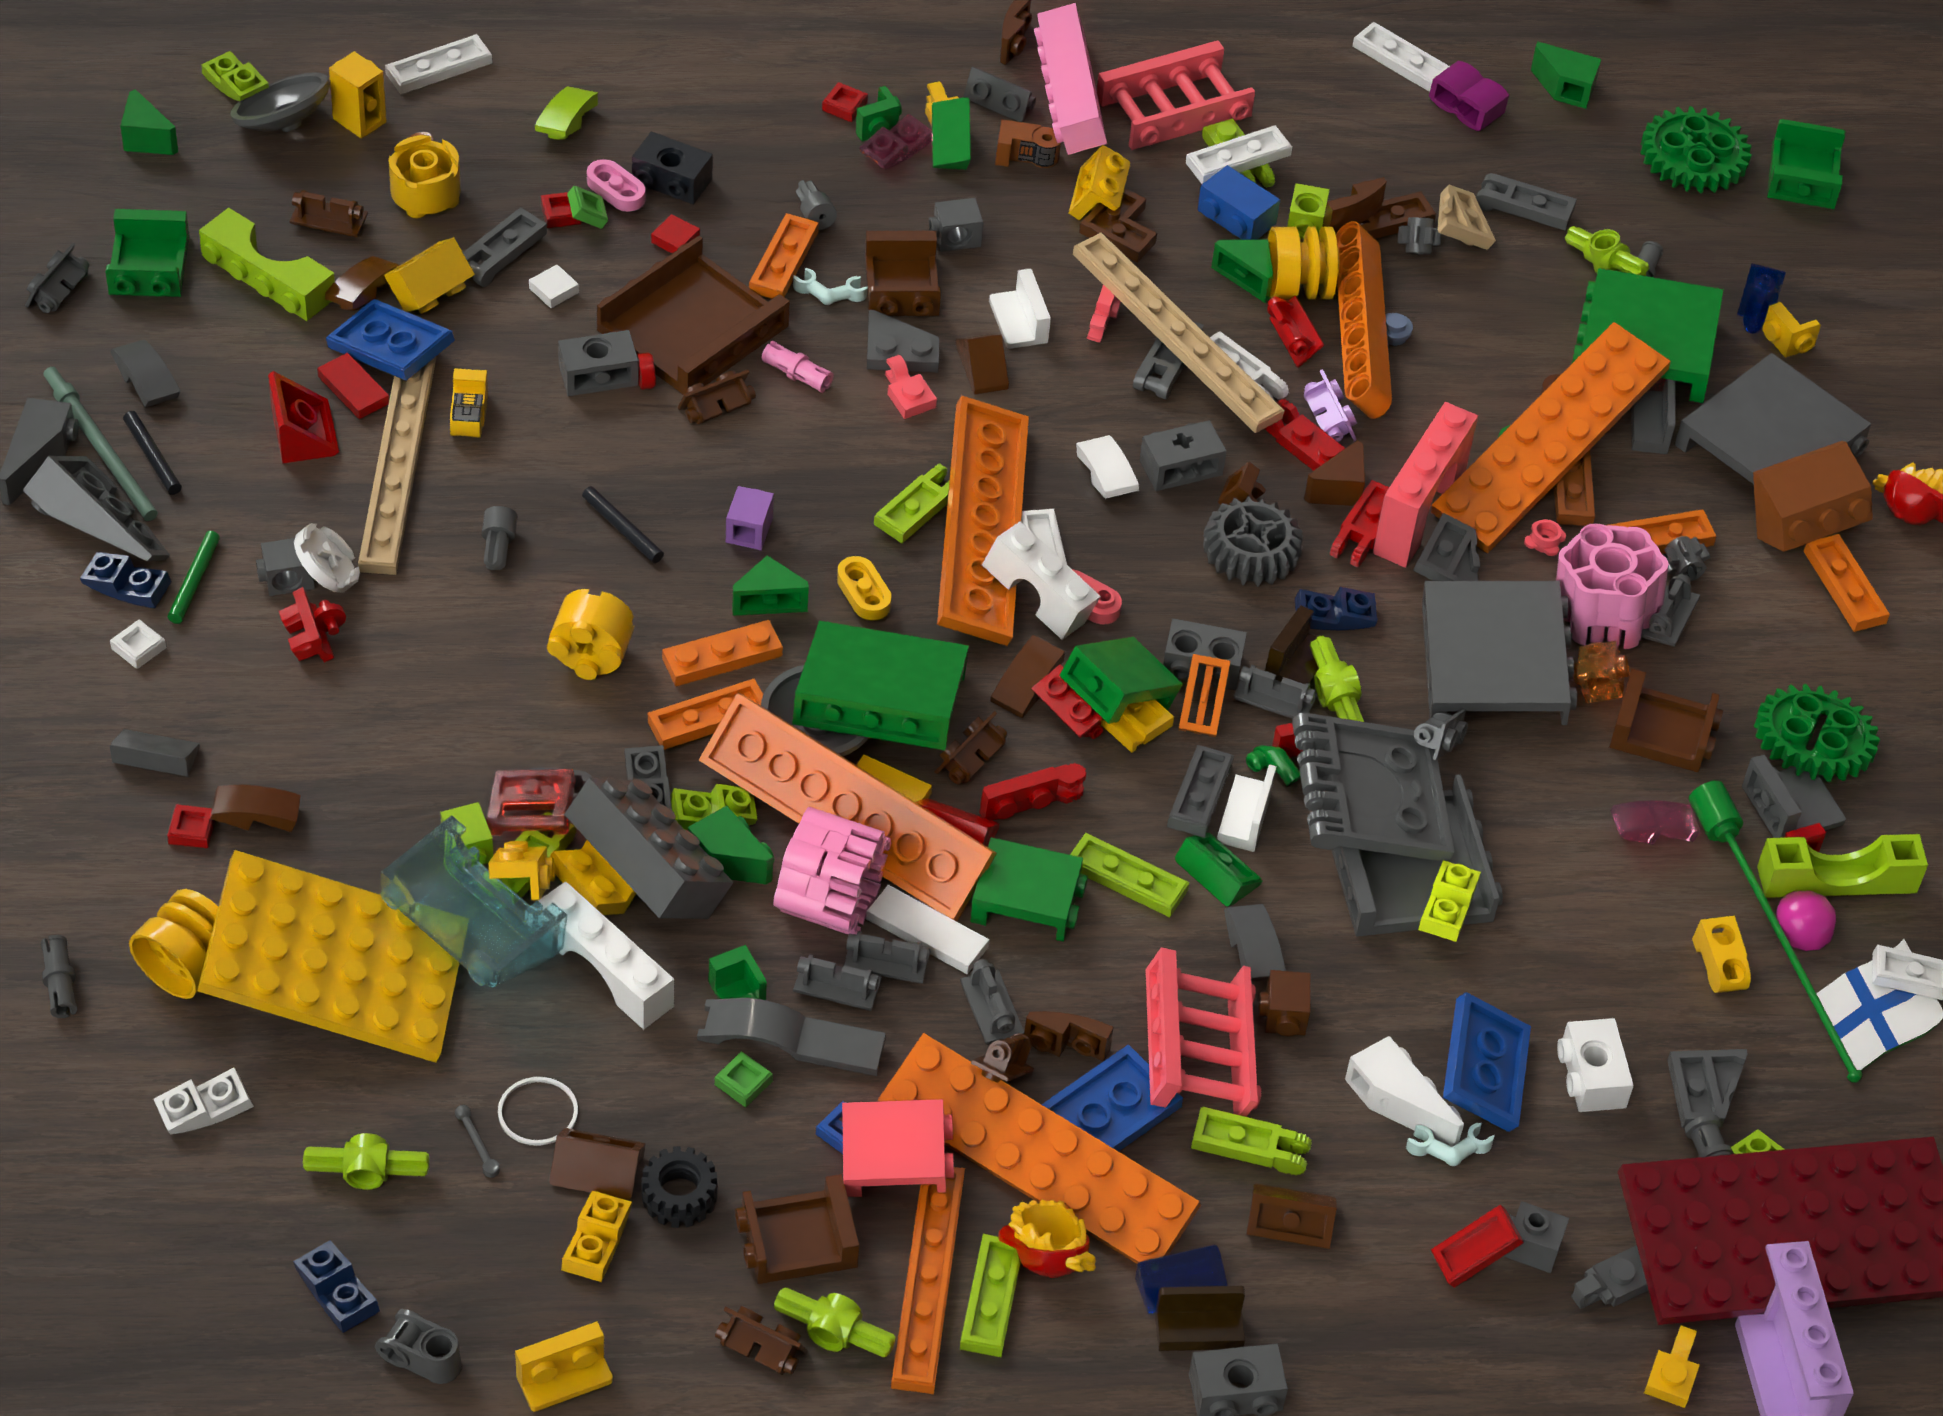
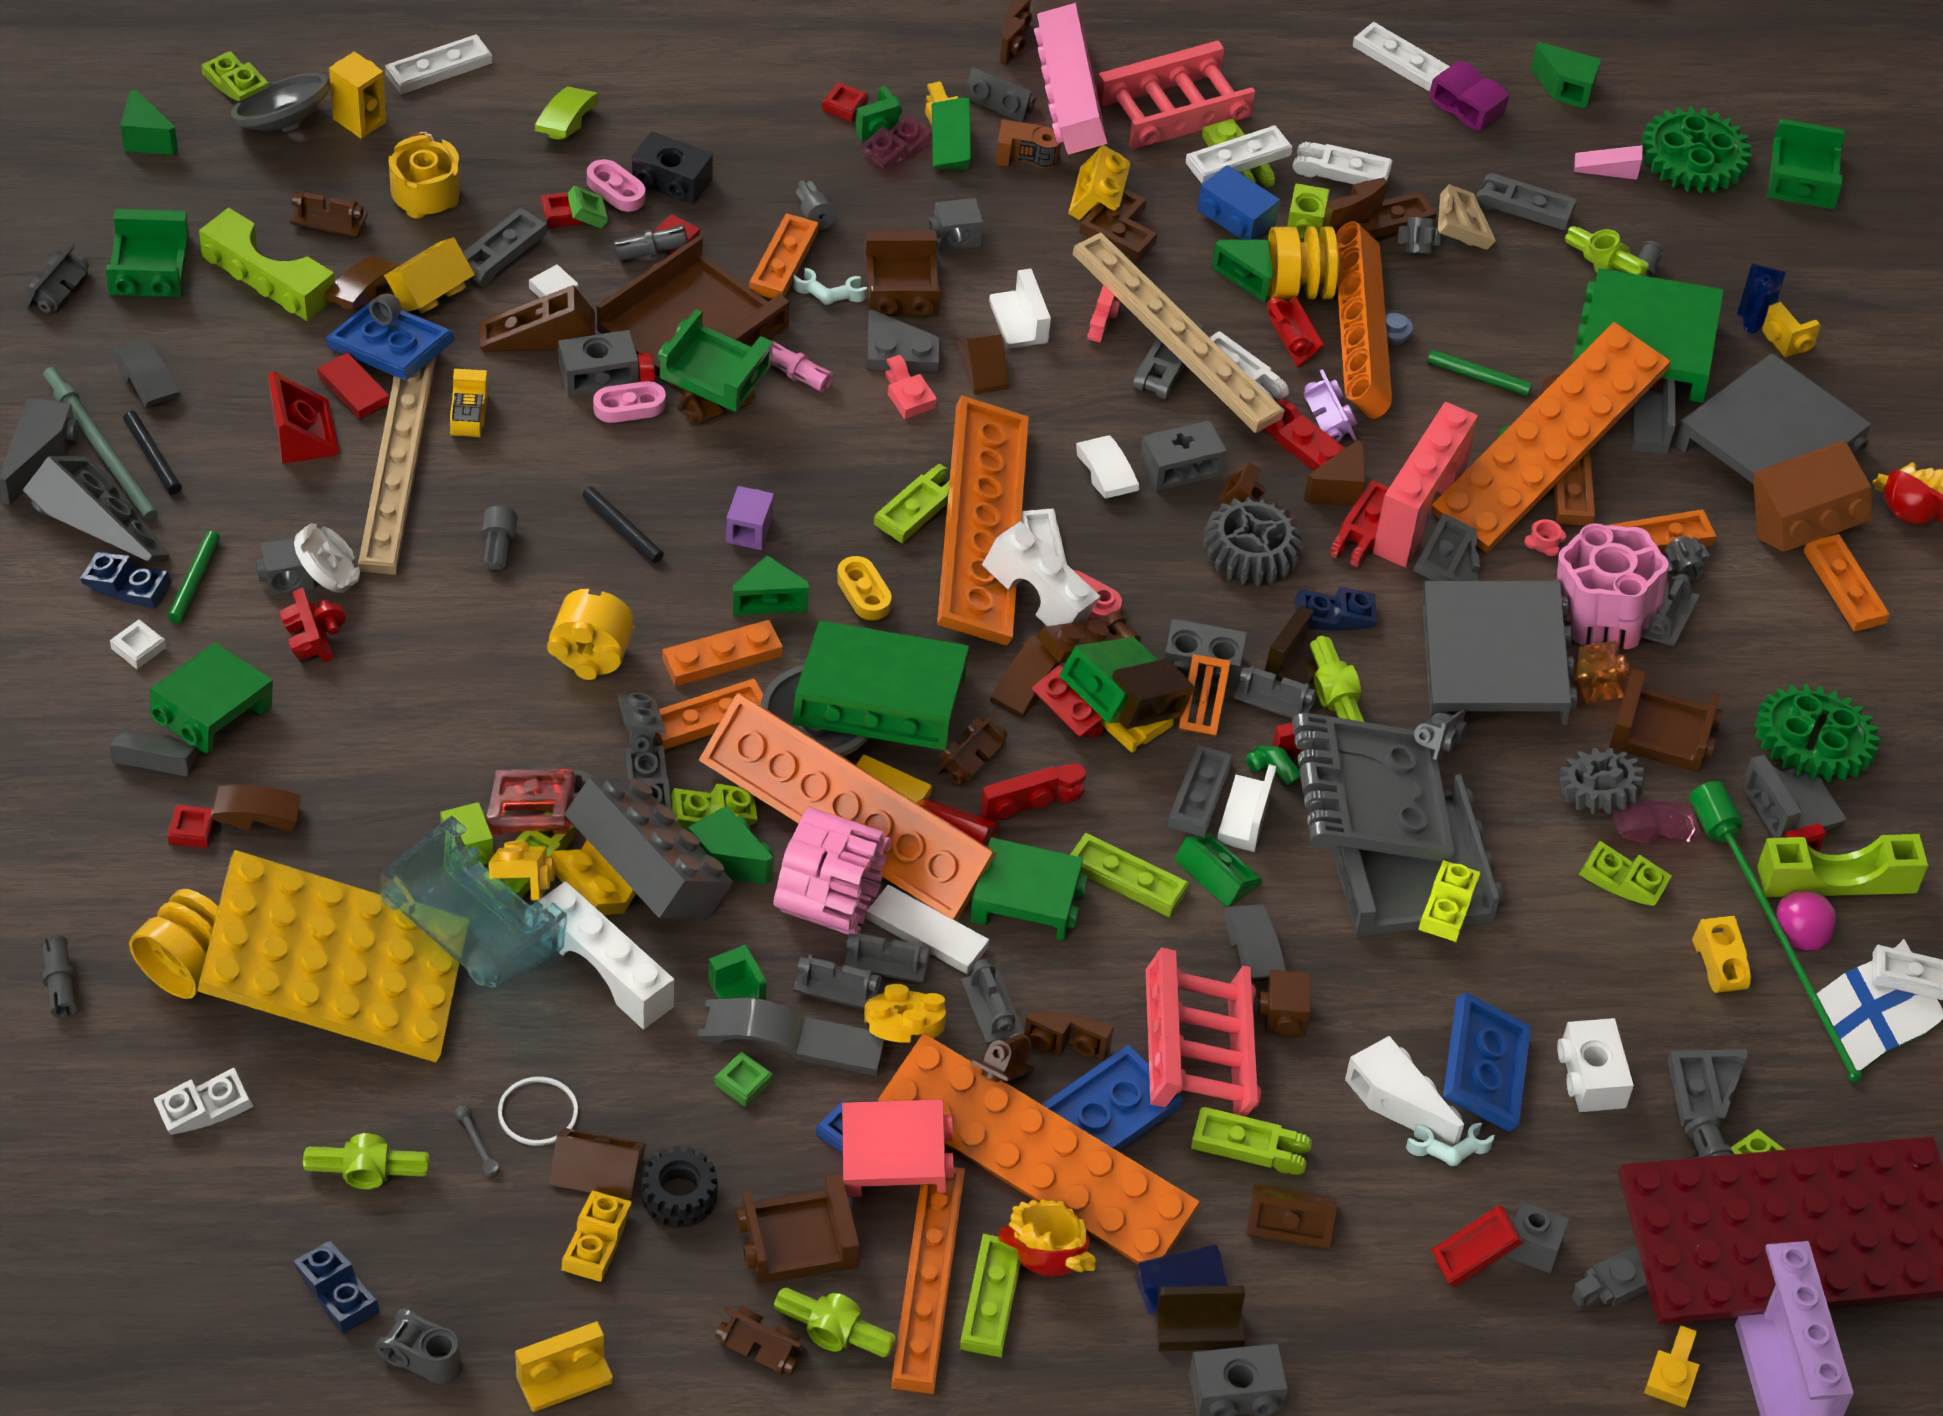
(208, 695): none -> green panel
(385, 308): none -> dark grey hinge
(539, 323): none -> reddish brown slope
(629, 401): none -> bright pink plate
(642, 719): none -> dark grey hinge
(651, 243): none -> dark grey pin
(713, 363): none -> green panel
(905, 1013): none -> yellow plate
(1063, 638): none -> reddish brown plate
(1155, 693): none -> dark brown panel
(1340, 163): none -> white hinge
(1479, 372): none -> green bar
(1601, 780): none -> dark grey gear
(1614, 162): none -> bright pink piece
(1633, 880): none -> lime slope

